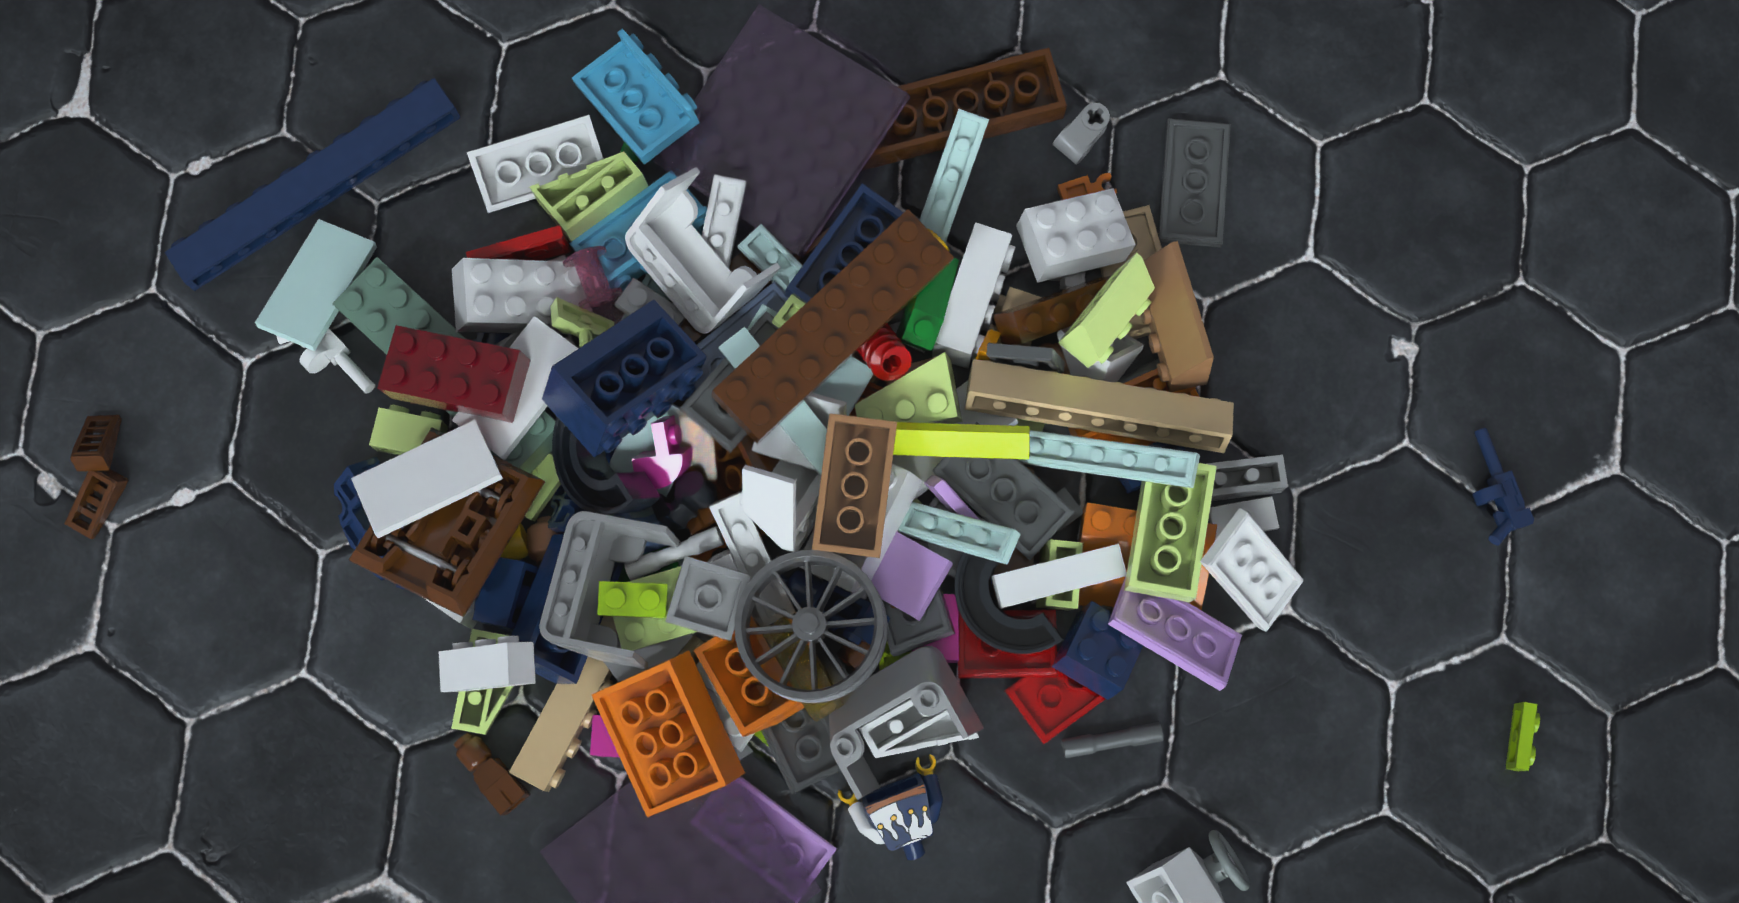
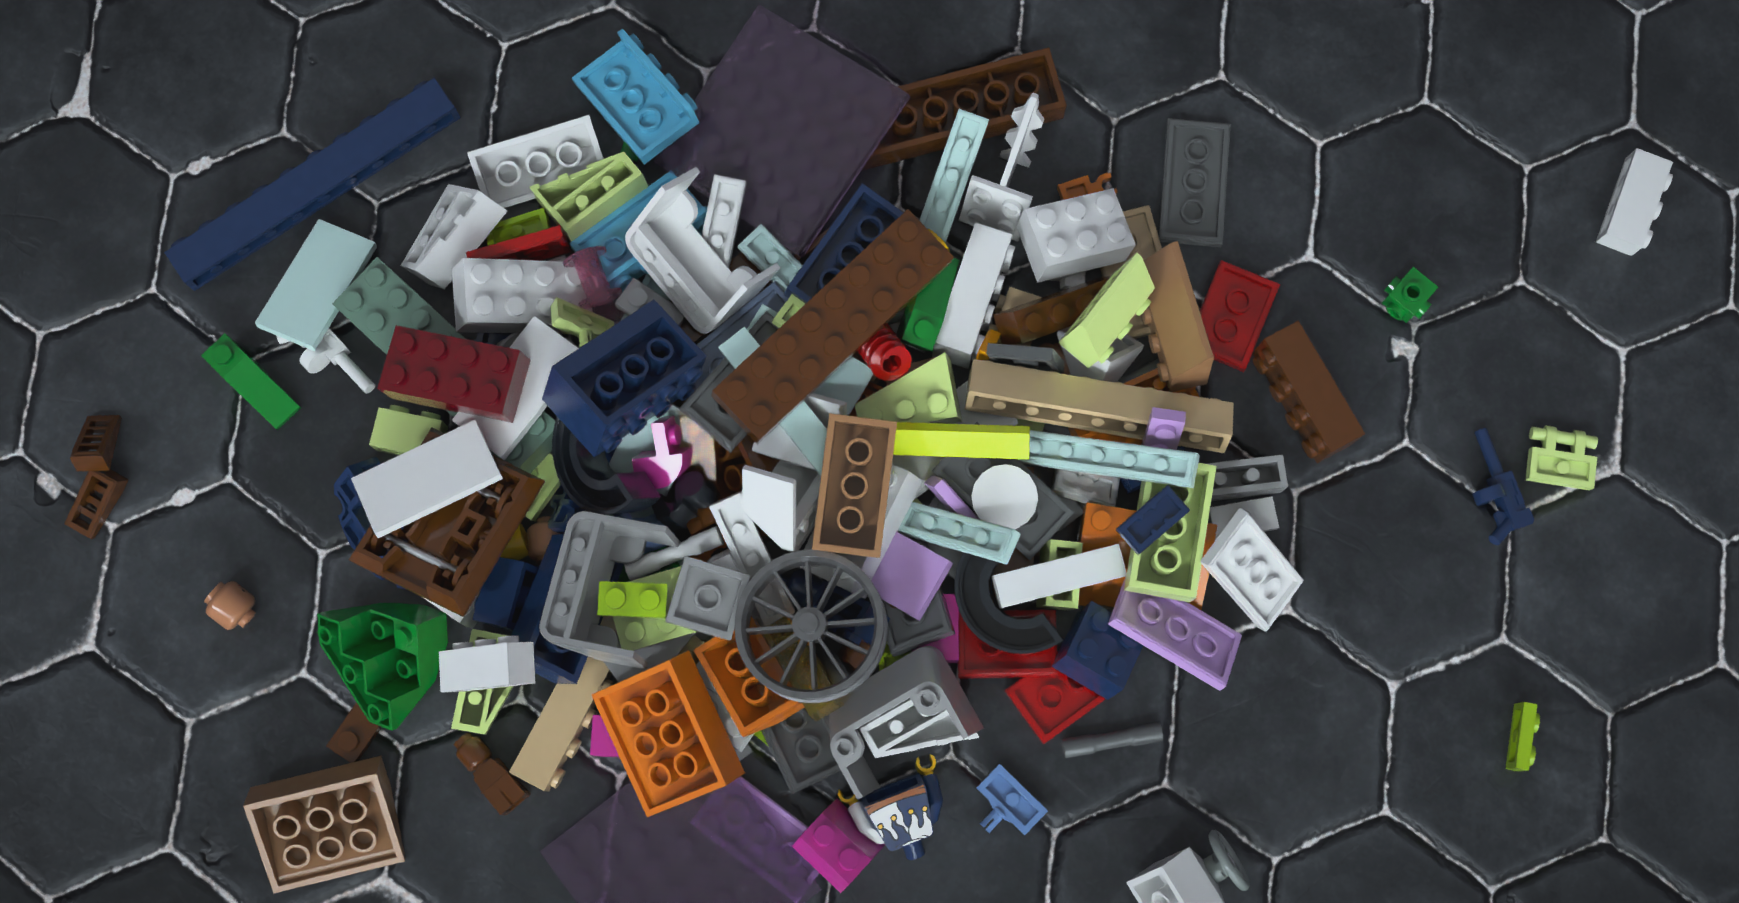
(230, 605): none -> nougat head
(250, 381): none -> green slope
(325, 824): none -> medium nougat slope
(353, 735): none -> reddish brown plate
(385, 655): none -> green brick
(453, 228): none -> white wedge
(519, 226): none -> lime plate
(836, 846): none -> dark pink slope
(995, 203): none -> white piece
(1004, 496): none -> white tile
(1009, 802): none -> medium blue plate
(1080, 135): light grey piece -> none
(1086, 487): none -> white plate
(1152, 520): none -> dark blue plate
(1164, 428): none -> lavender plate
(1236, 313): none -> red tile
(1307, 392): none -> reddish brown brick
(1409, 295): none -> green brick
(1562, 467): none -> yellowish green plate
(1635, 202): none -> white brick

